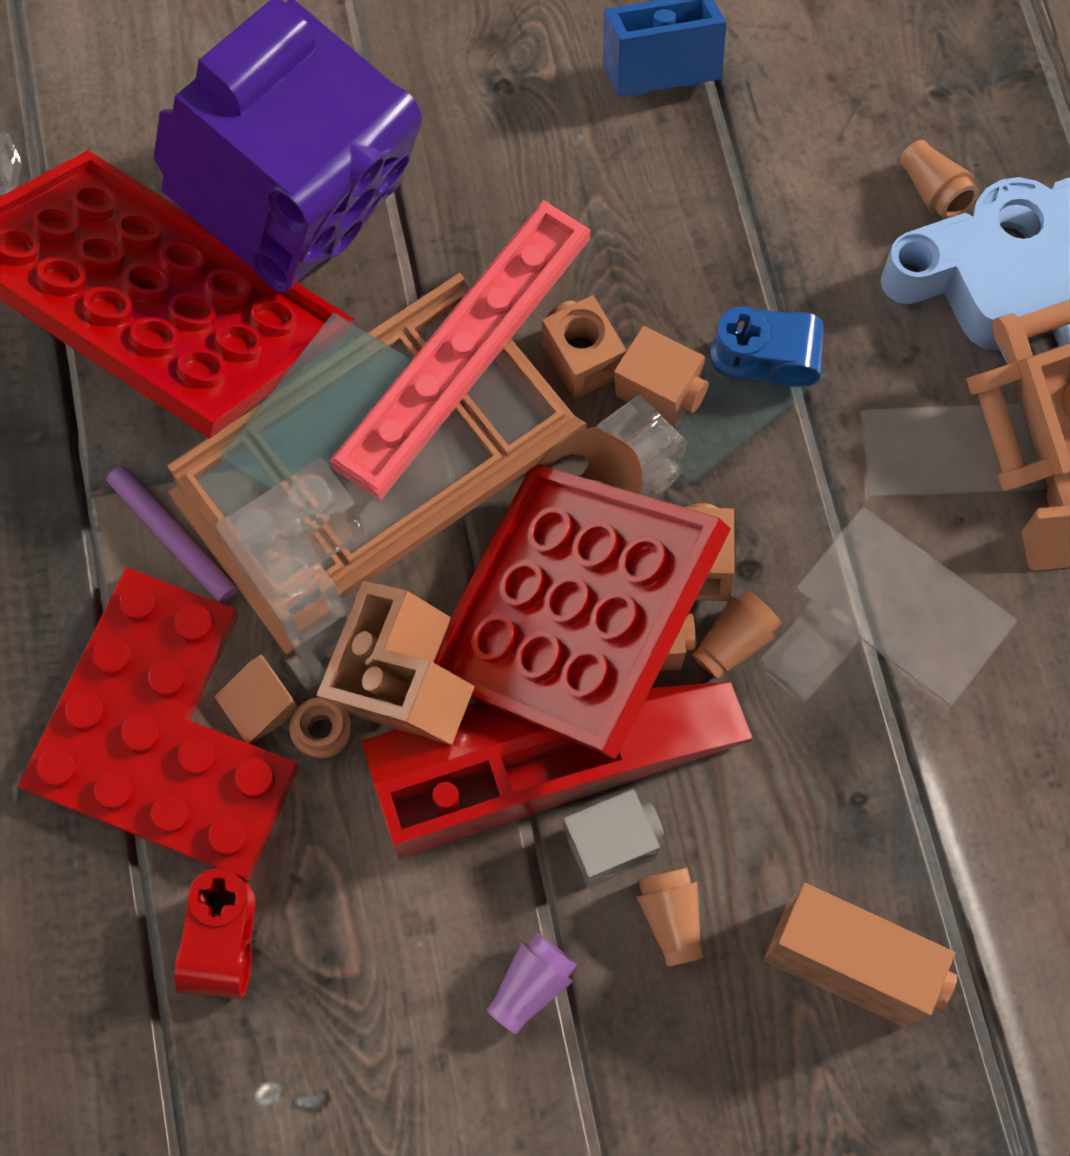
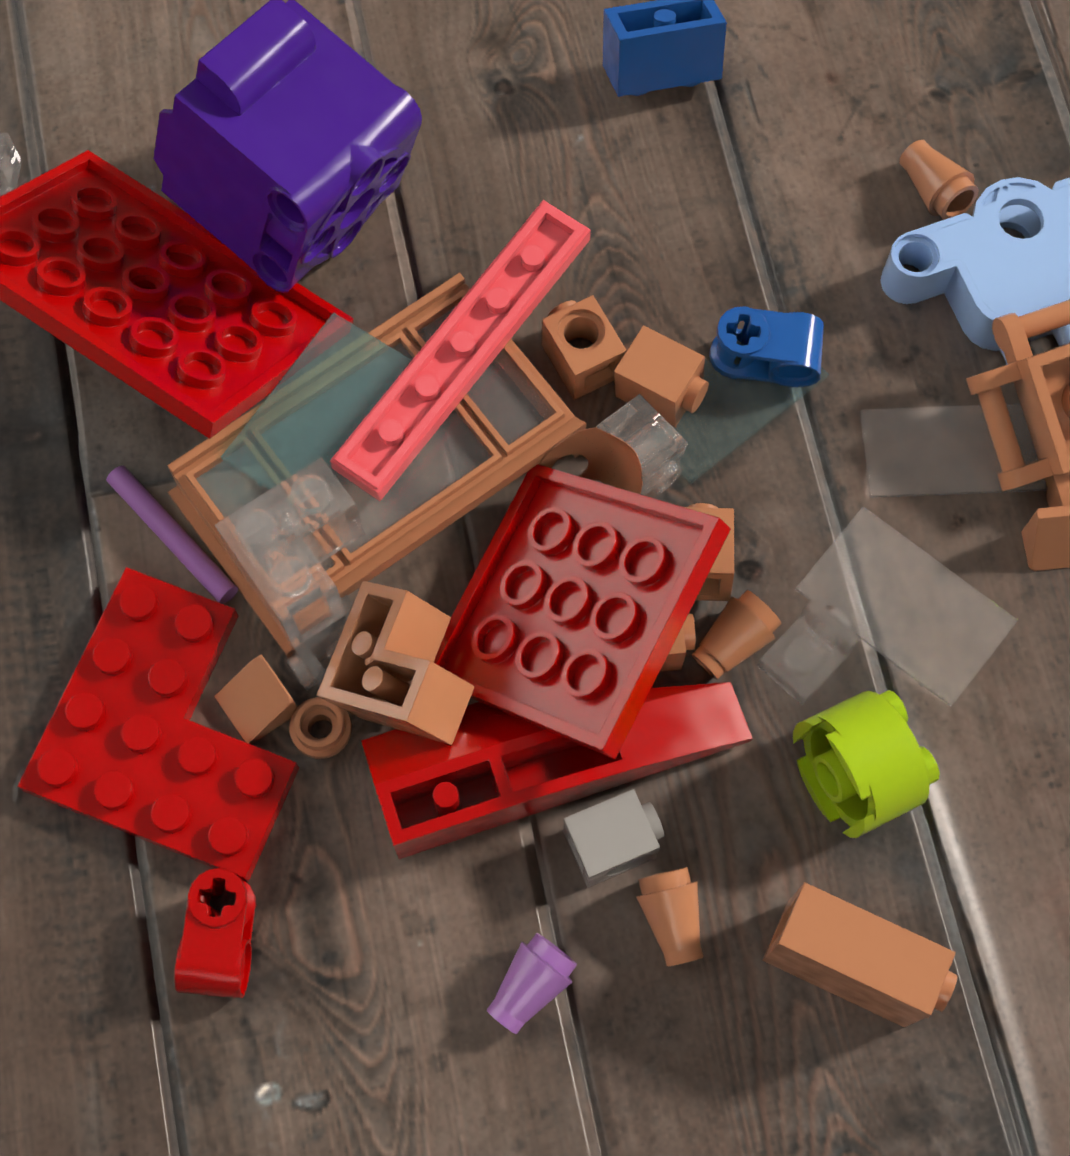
(864, 762): none -> lime brick

